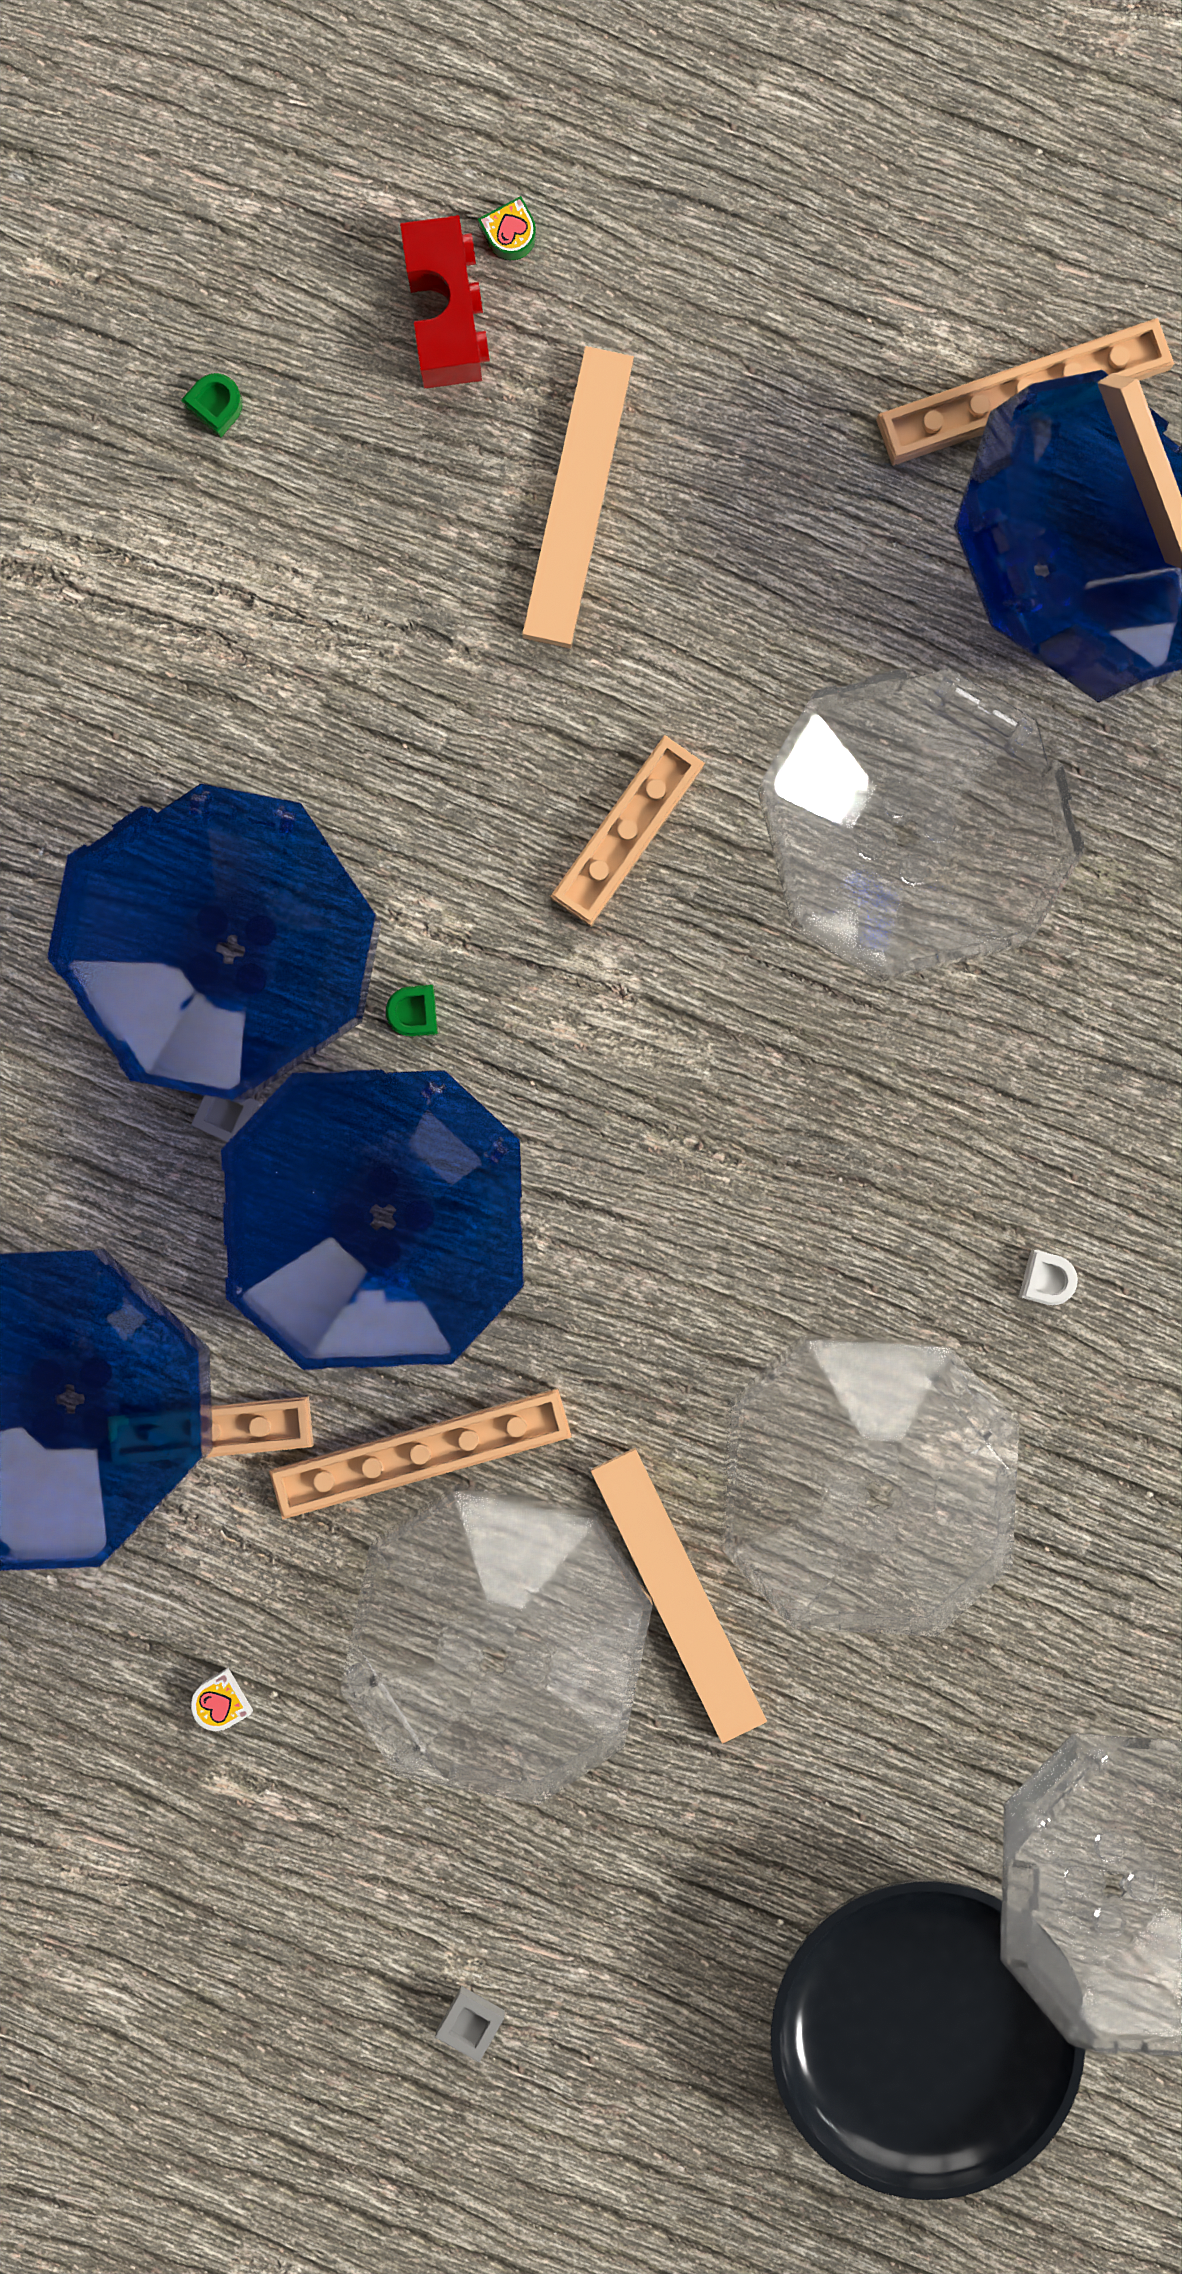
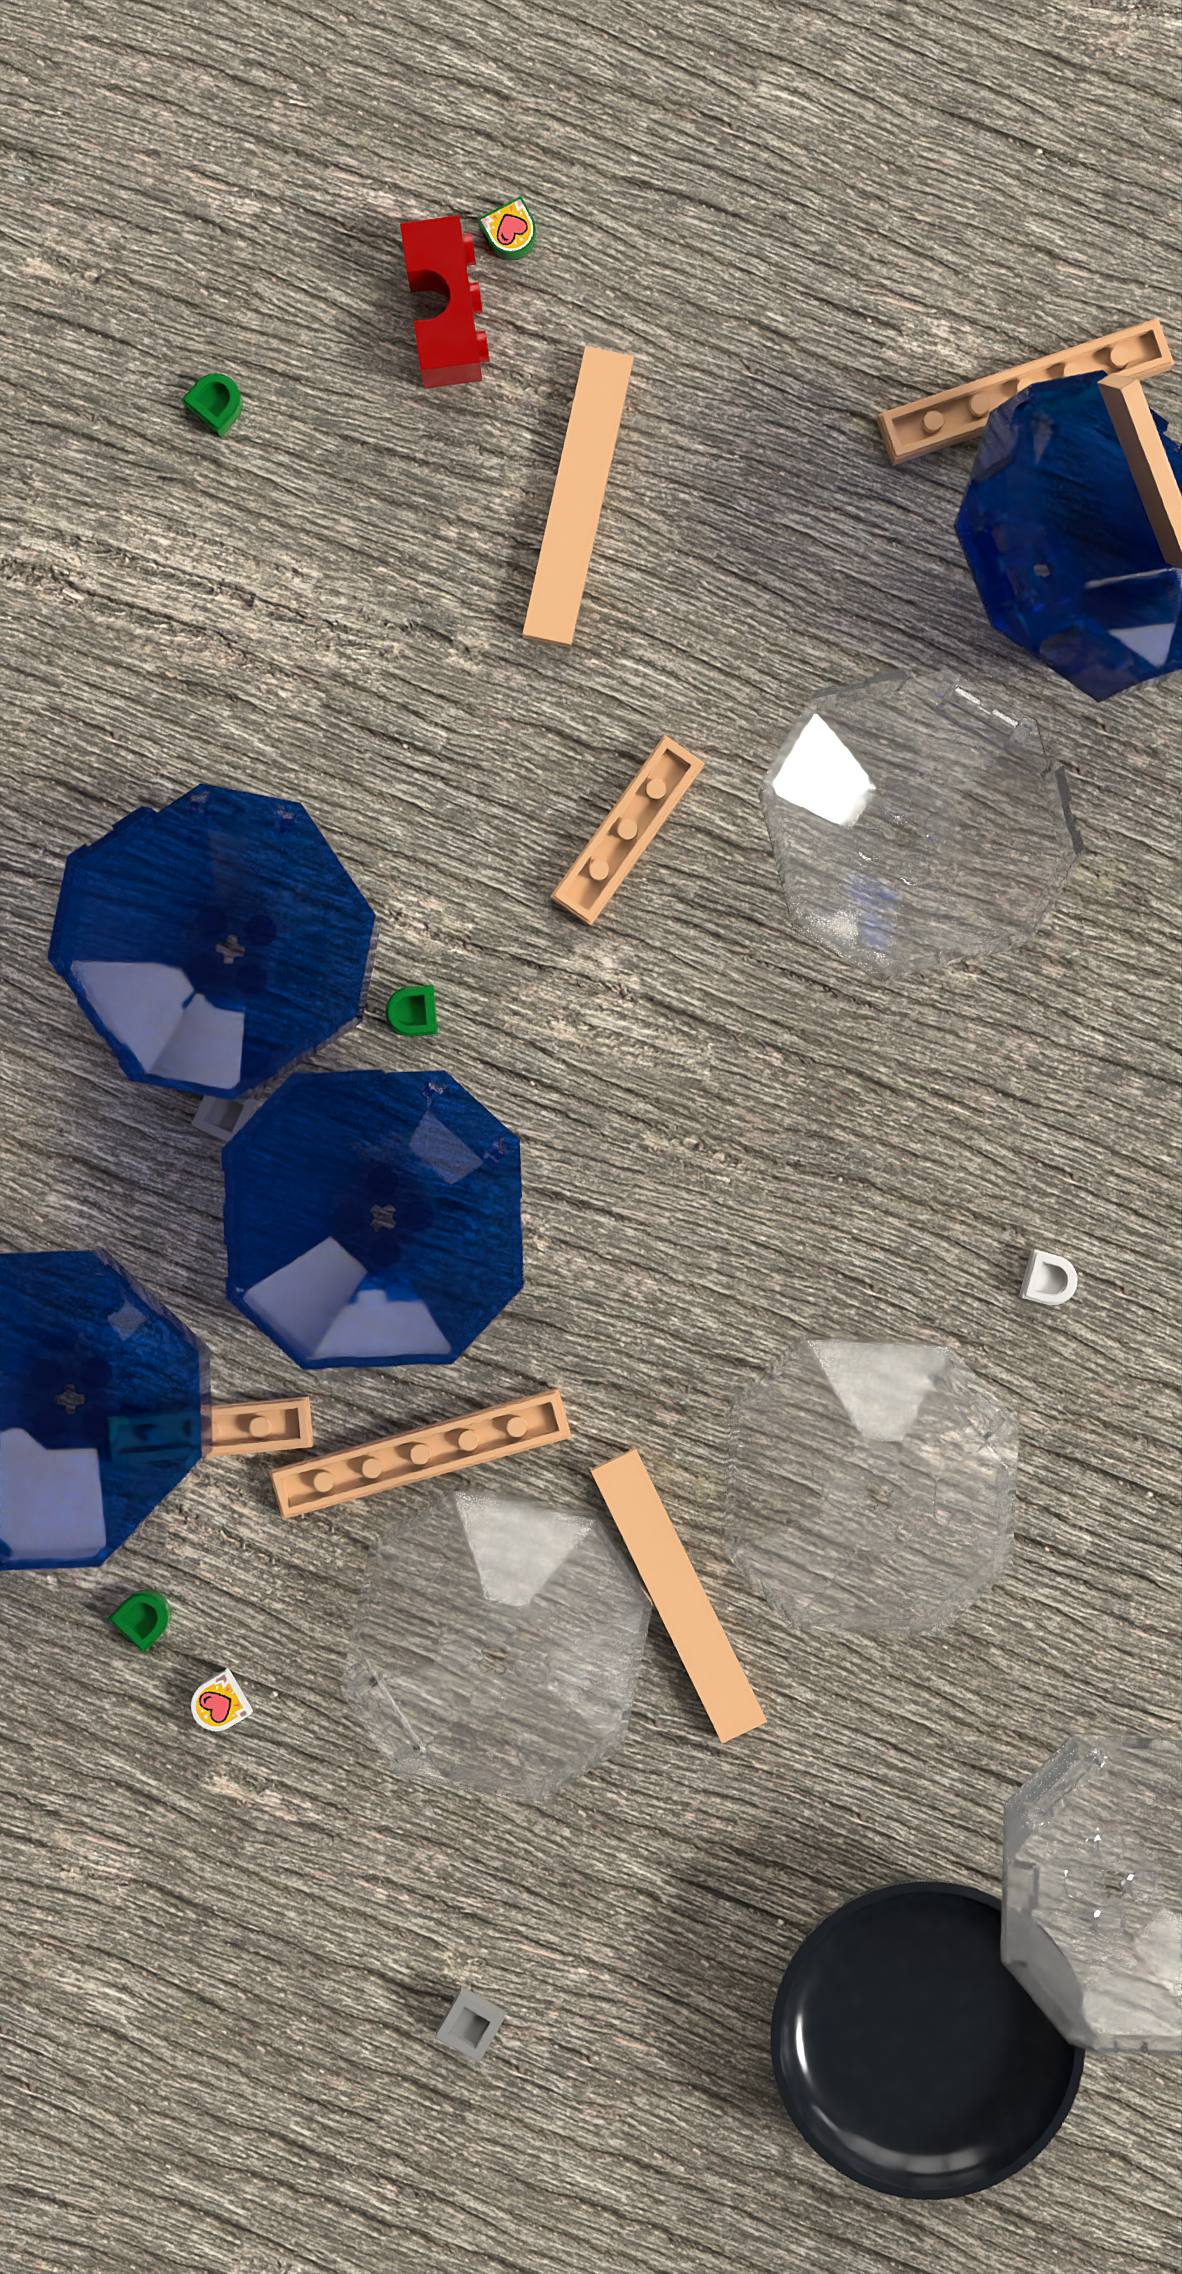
(142, 1617): none -> green tile

